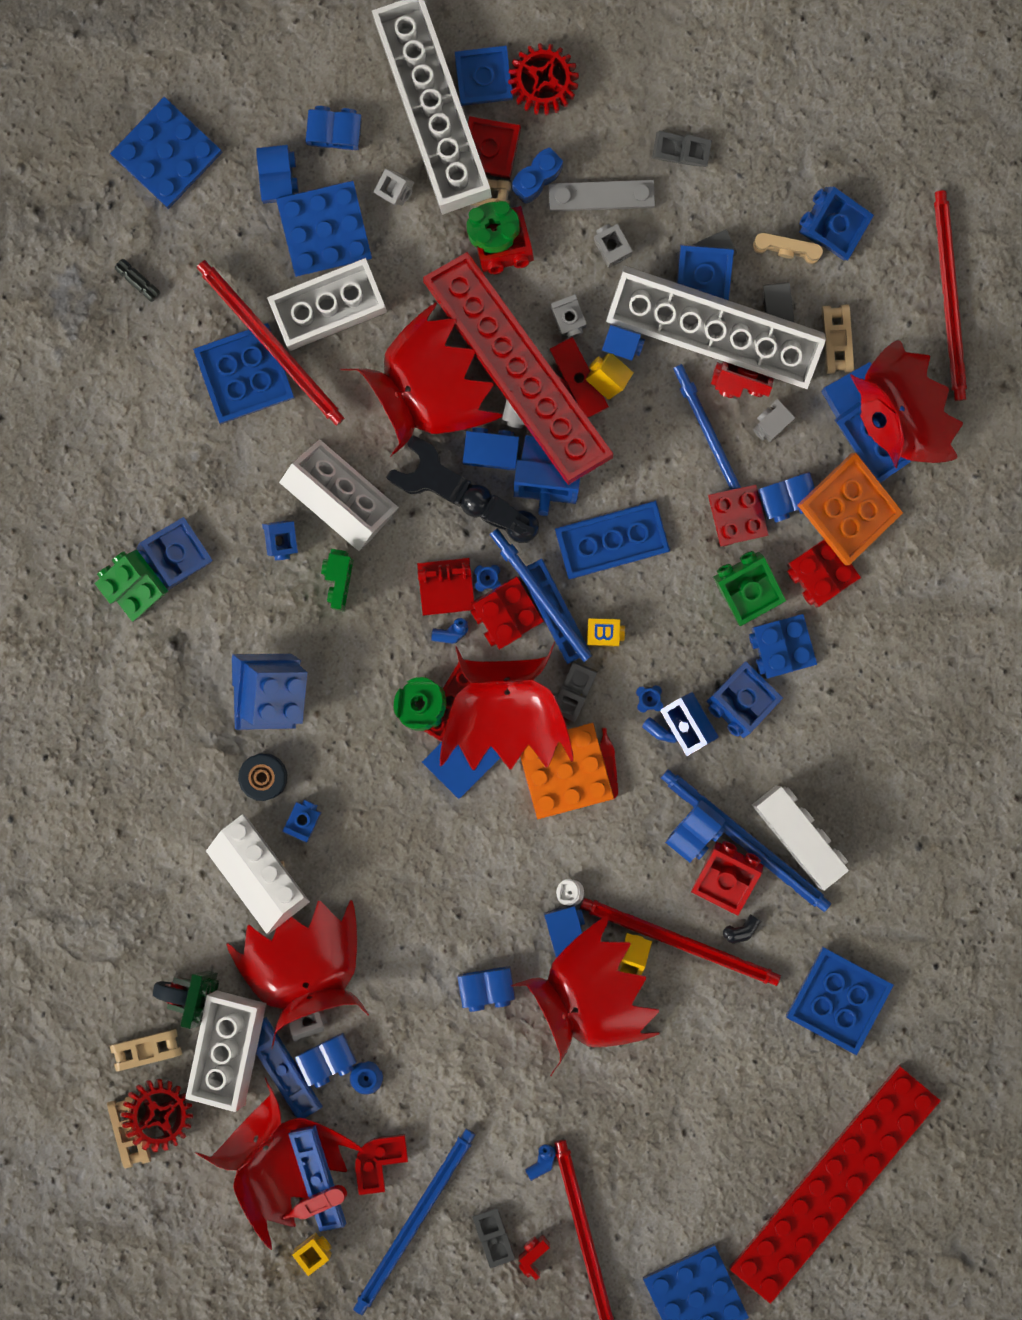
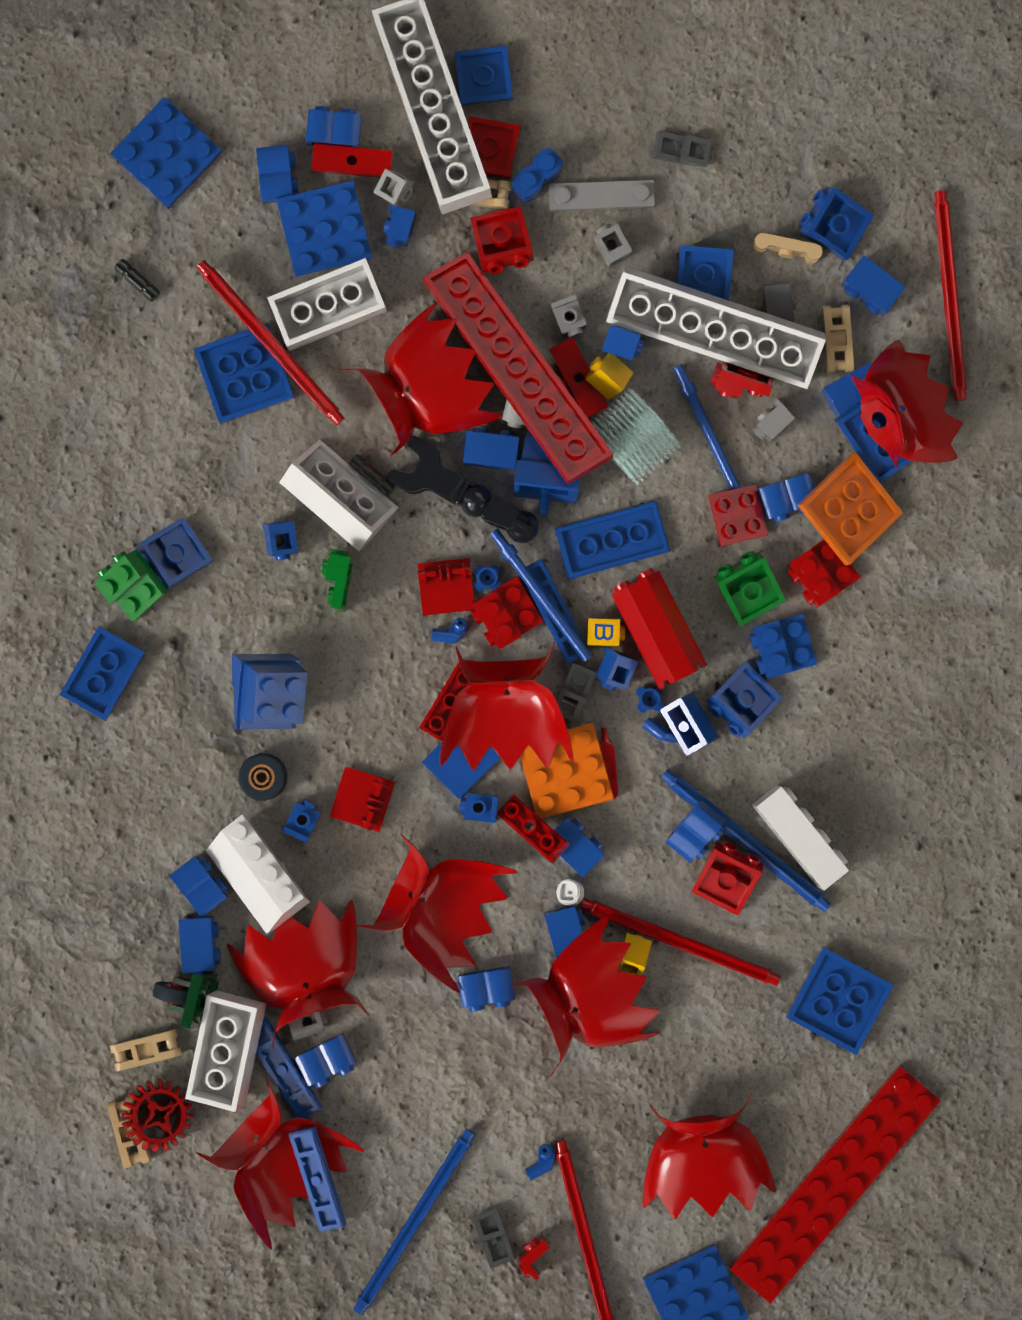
(102, 673): none -> blue plate
(199, 885): none -> blue brick
(199, 944): none -> blue brick
(312, 1253): yellow brick -> none
(318, 1203): piece -> none
(335, 160): none -> red tile
(362, 799): none -> red hinge
(366, 1069): blue plate -> none
(370, 1163): red plate -> none
(371, 475): none -> pearl dark grey axle
(399, 226): none -> blue brick
(434, 706): green plate -> none
(448, 915): none -> red piece
(489, 807): none -> blue brick
(493, 213): green plate -> none
(535, 73): red gear -> none
(542, 835): none -> red tile
(582, 852): none -> blue brick
(616, 670): none -> blue brick
(635, 436): none -> light aqua piece
(658, 628): none -> red brick
(686, 1169): none -> red piece
(743, 933): black arm -> none
(872, 286): none -> blue brick

